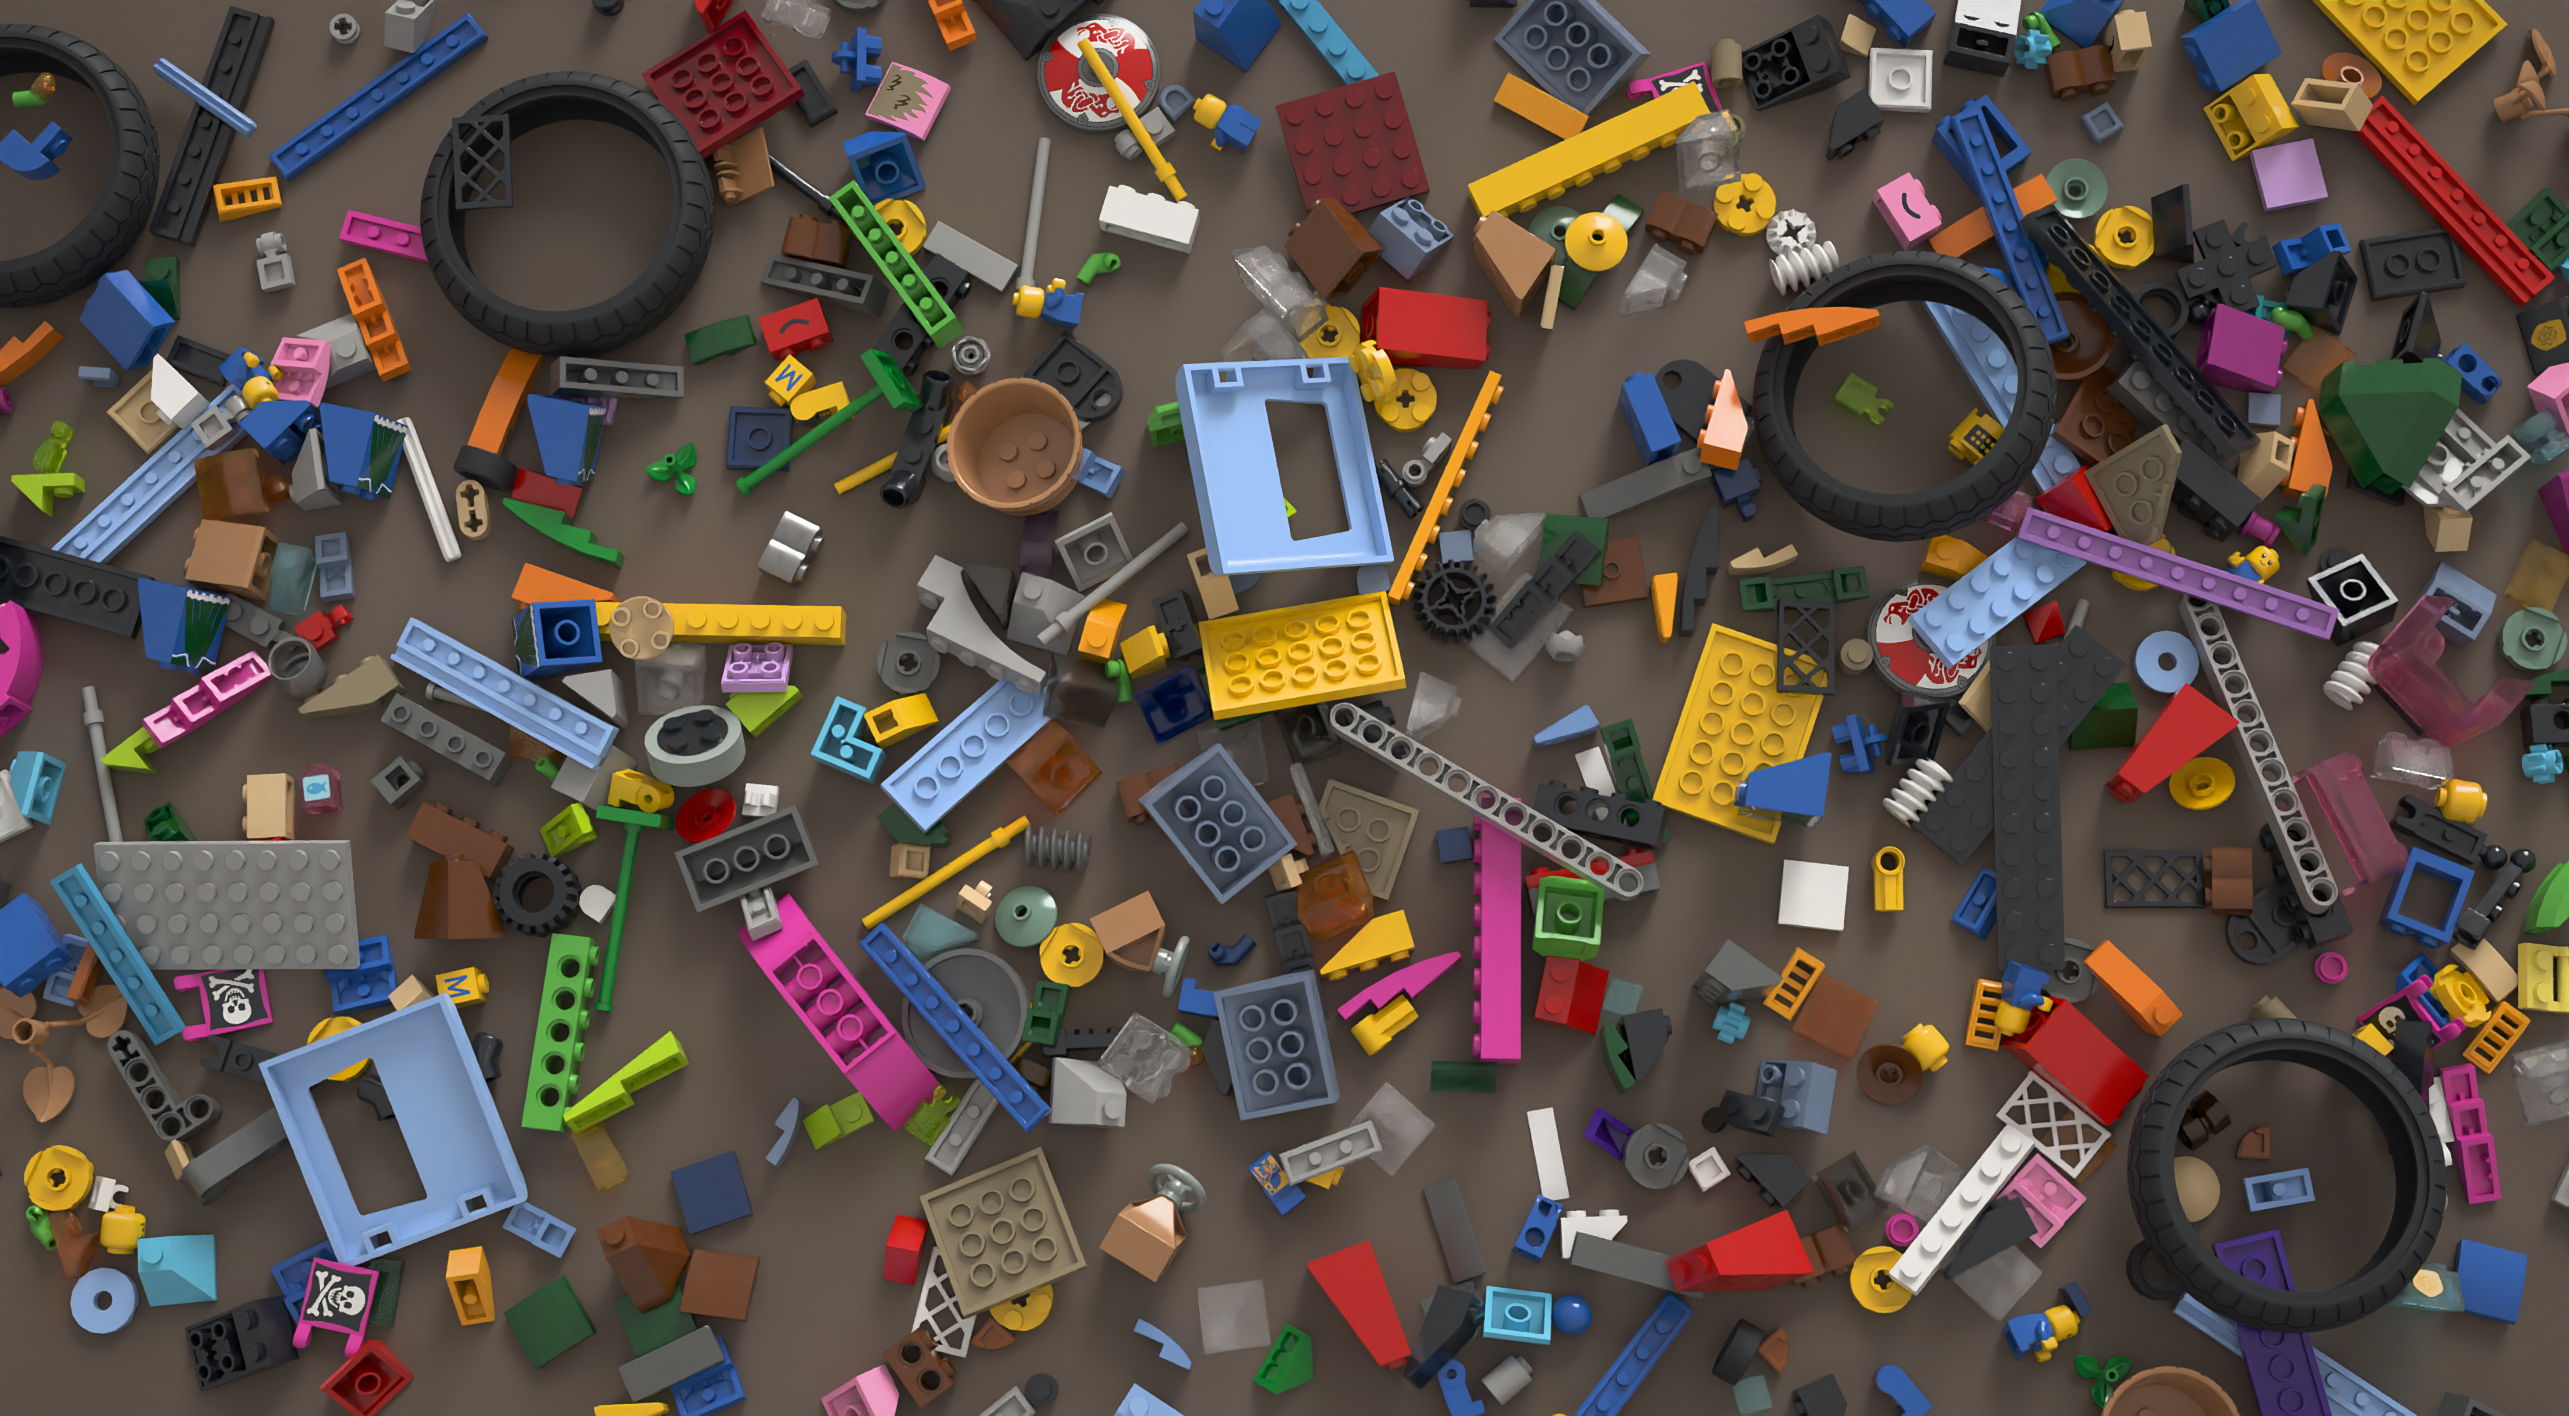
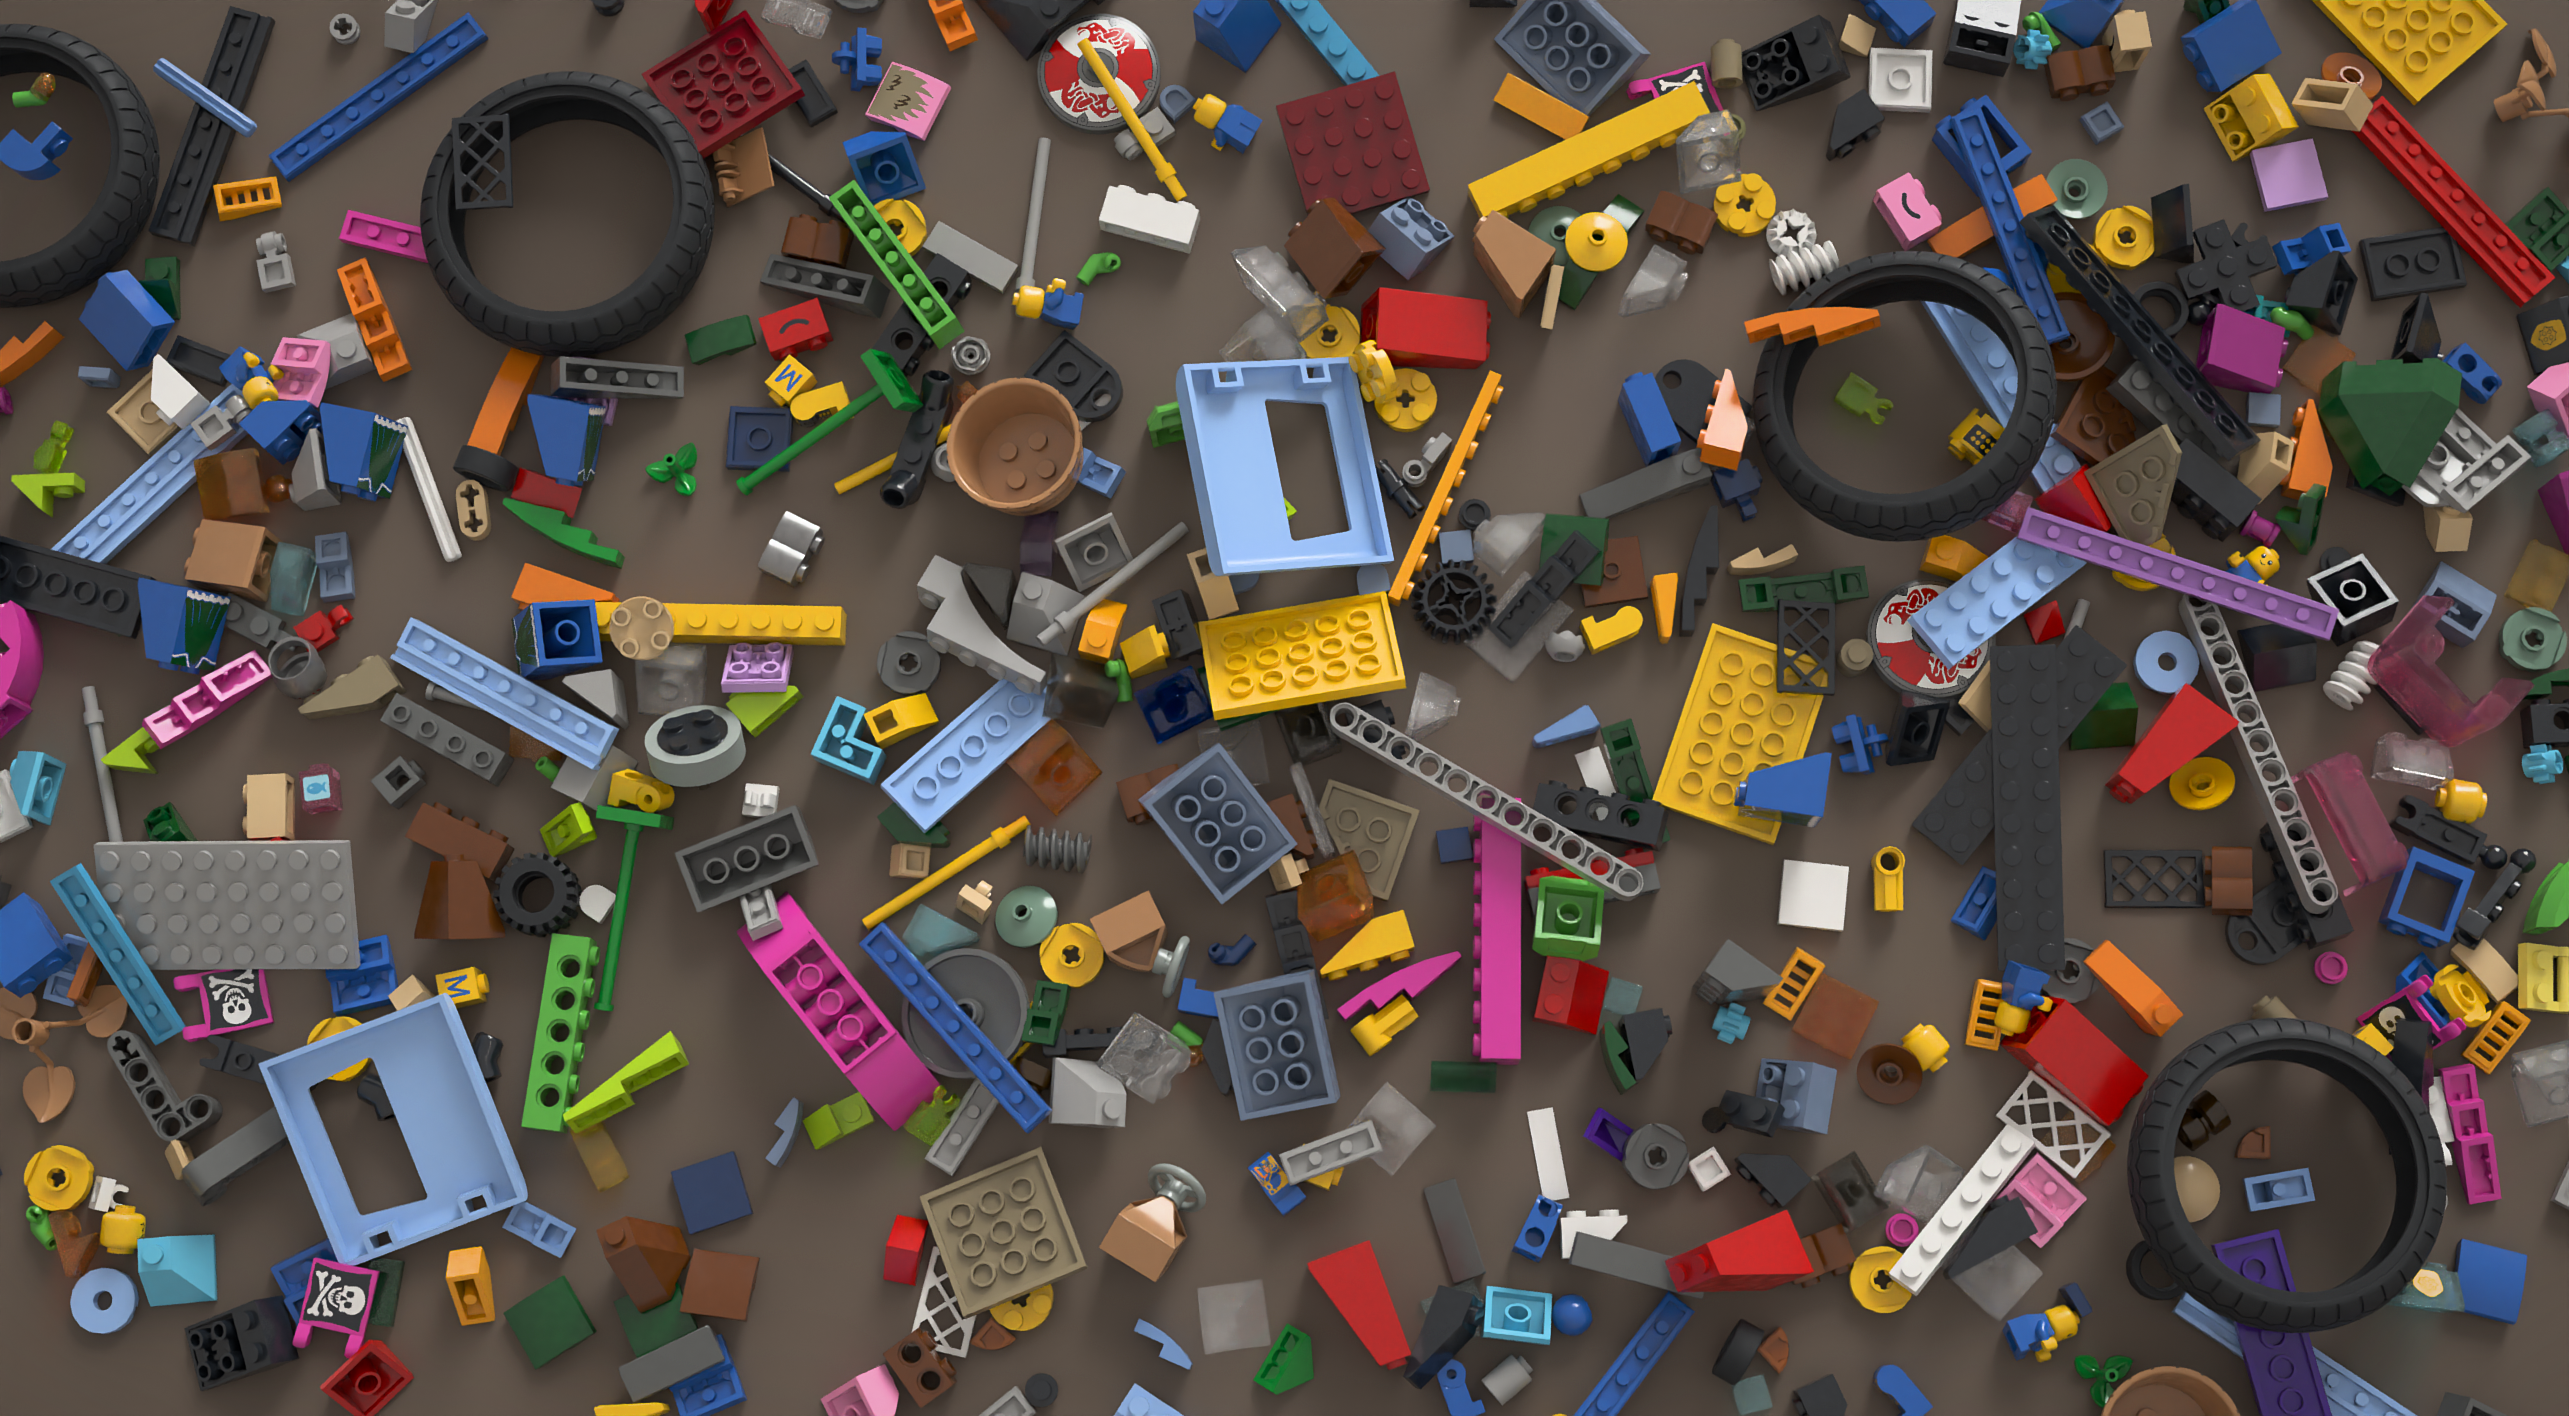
(705, 815): red dish -> none
(1612, 630): none -> yellow leg
(1916, 790): white piece -> none
(2277, 656): none -> black slope

